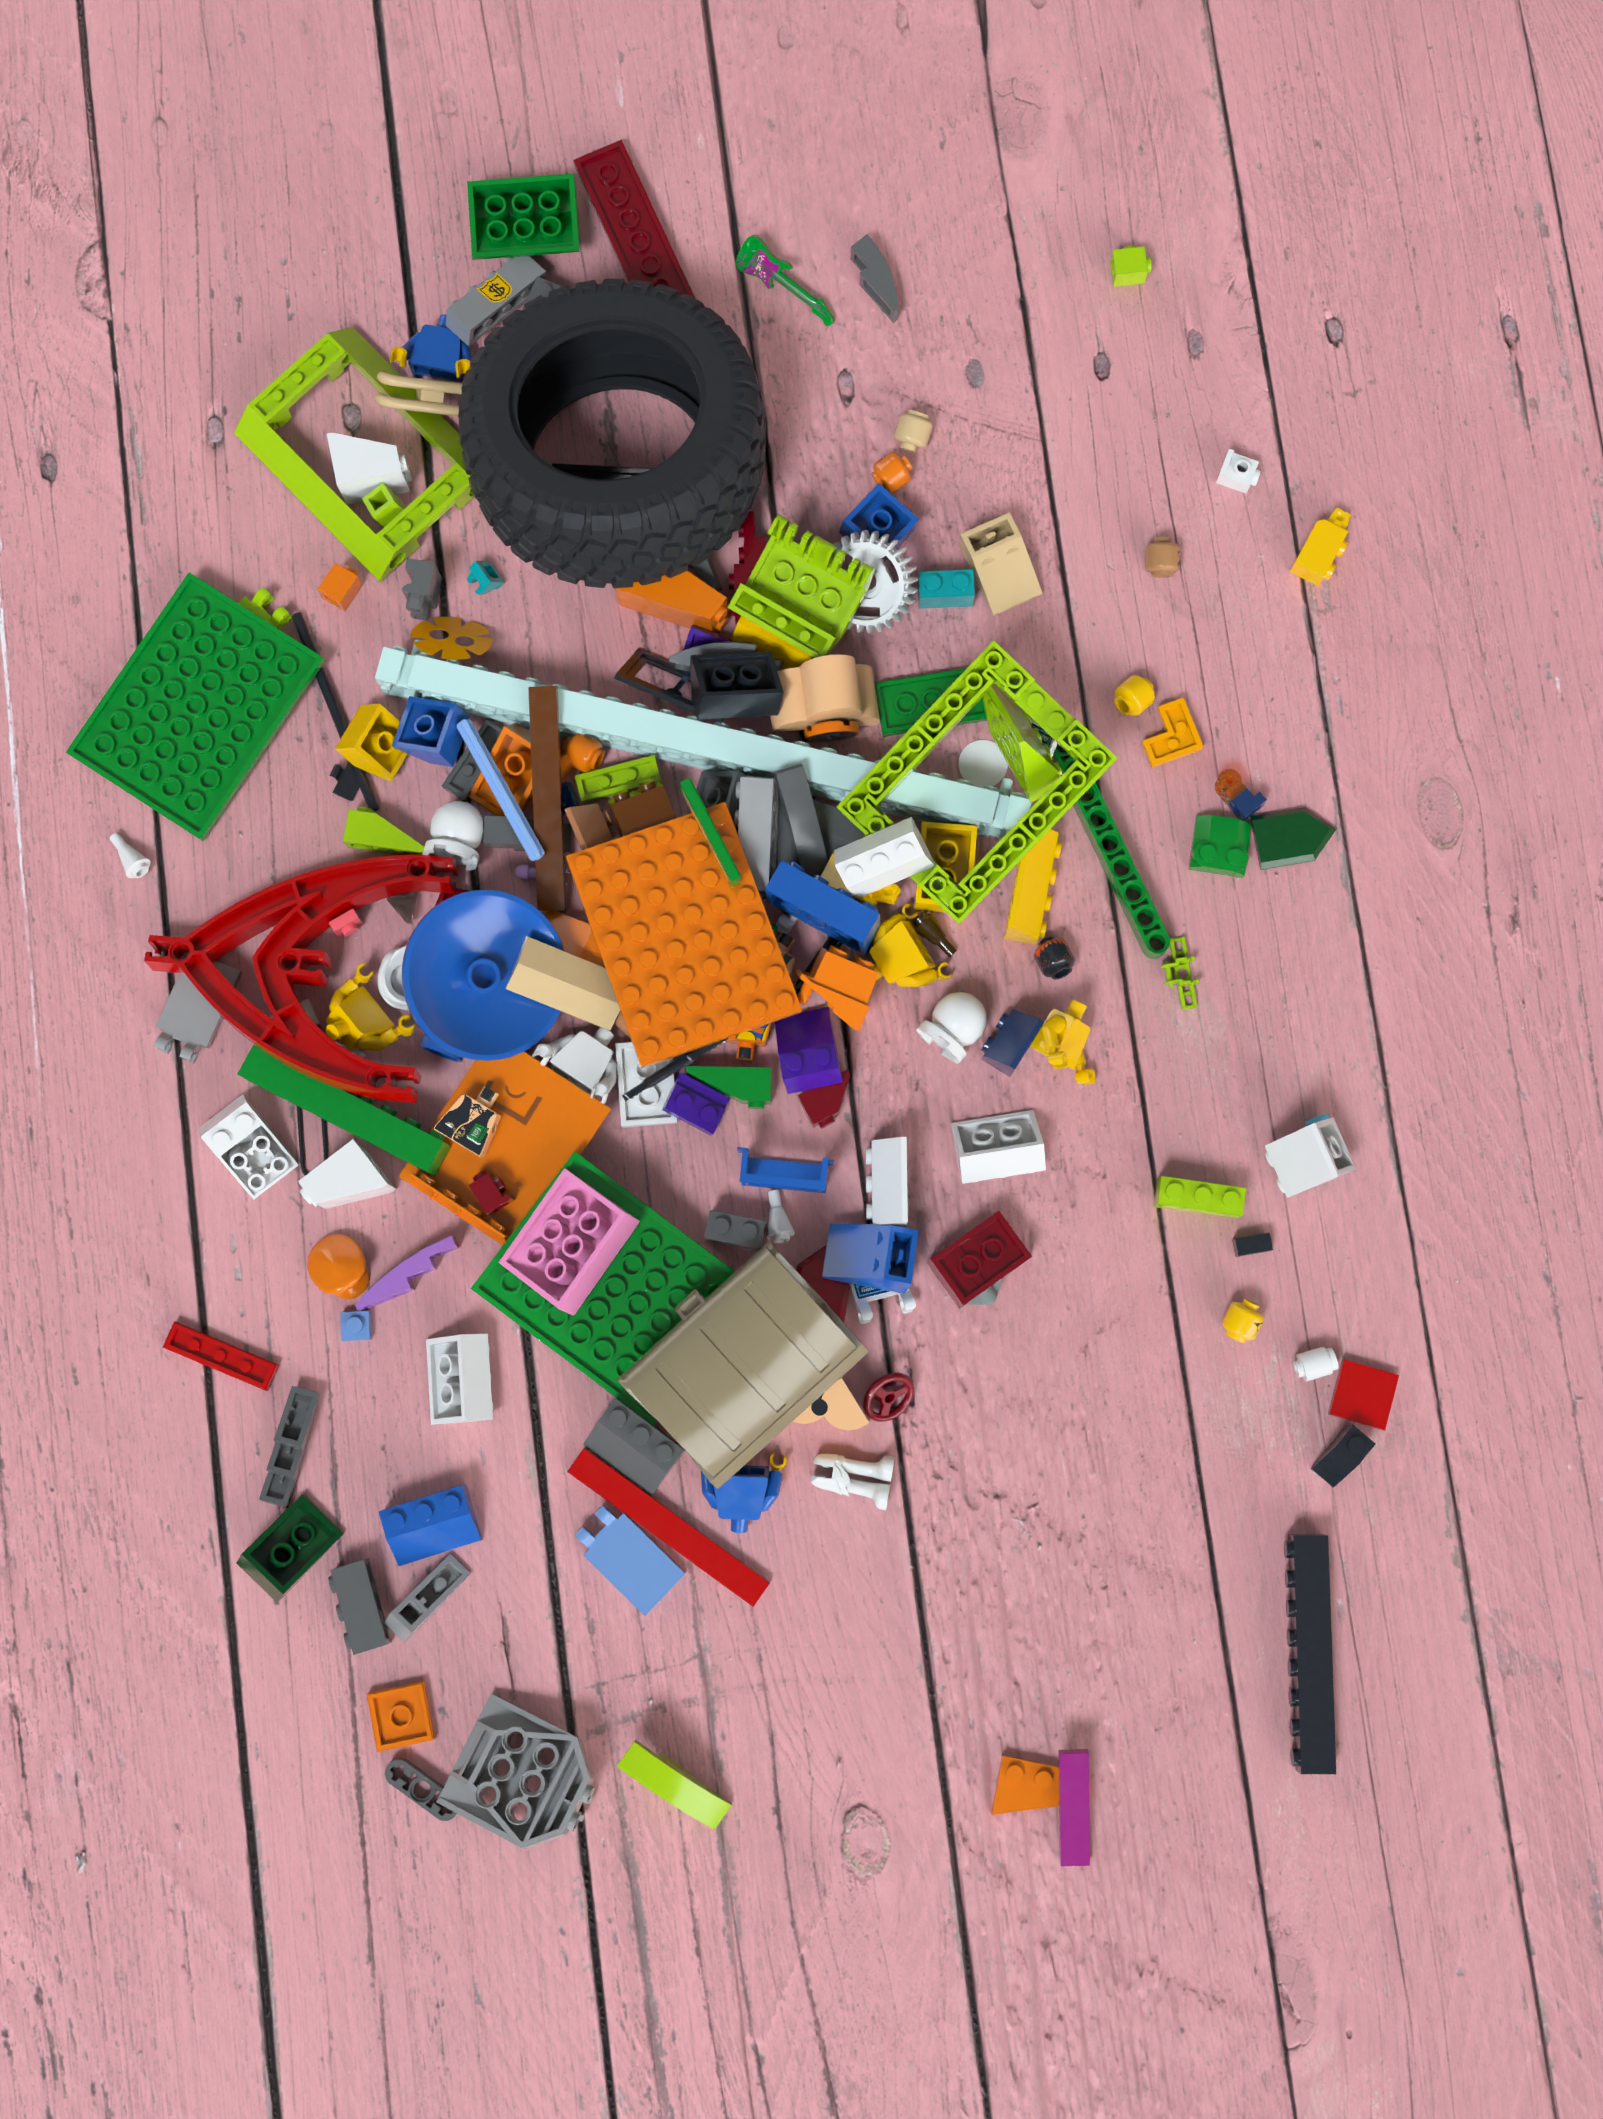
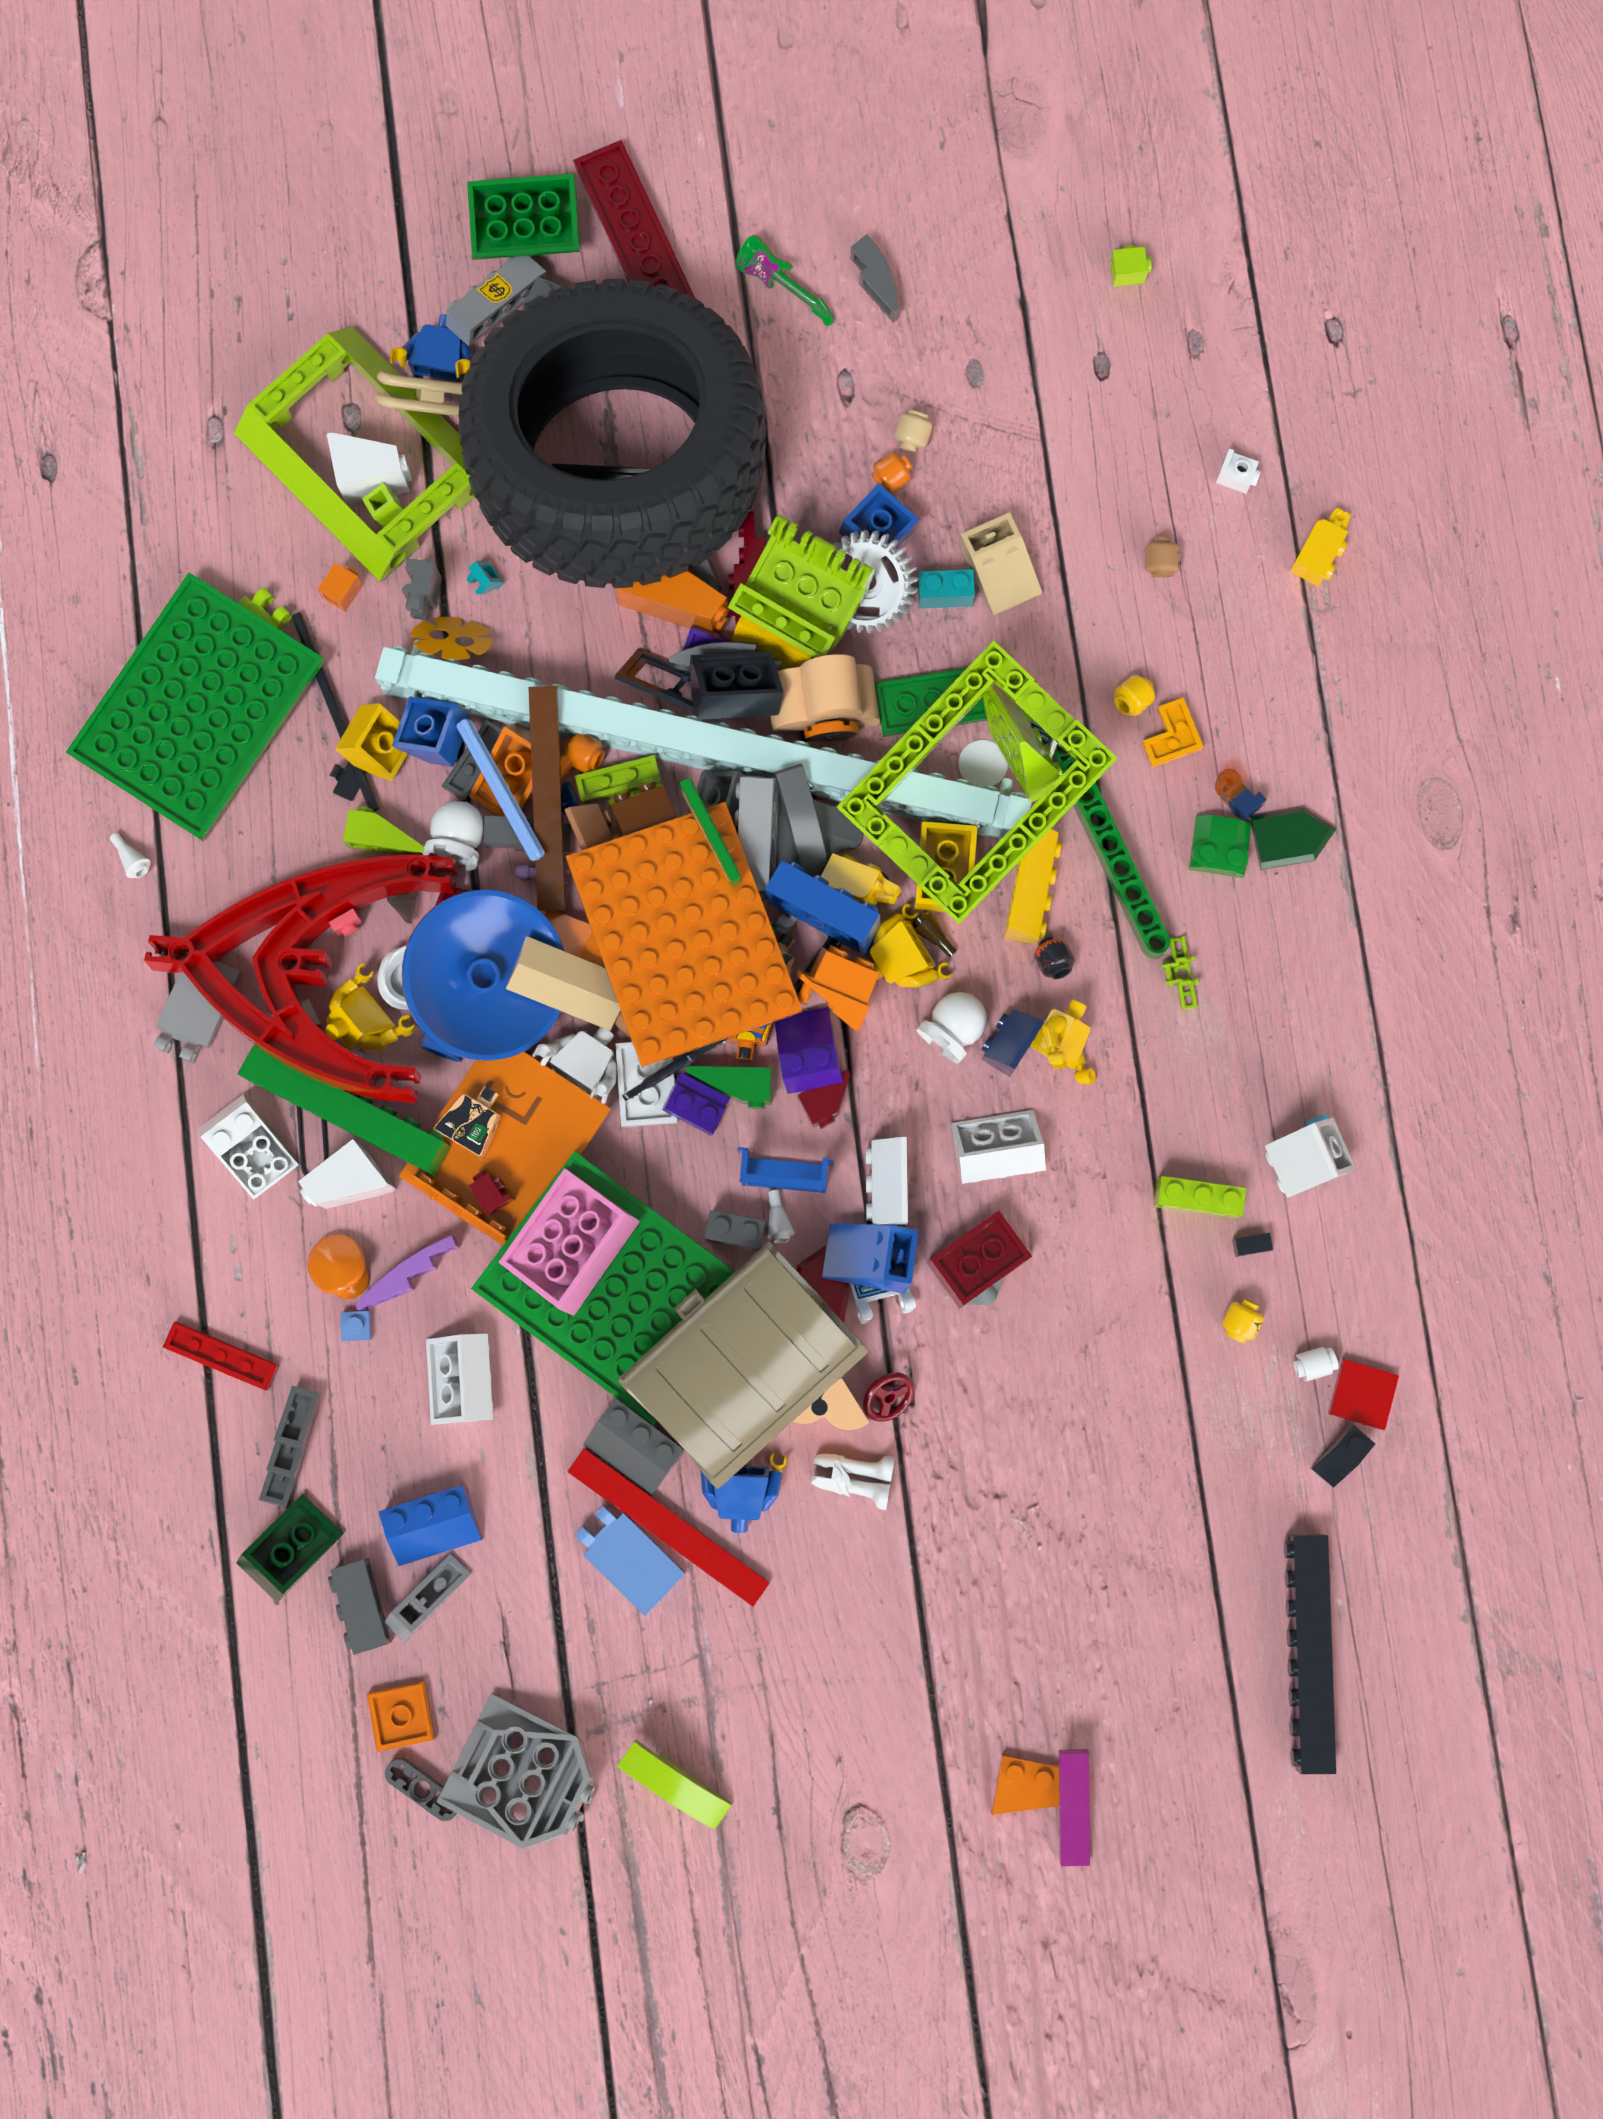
(883, 858): white slope -> none

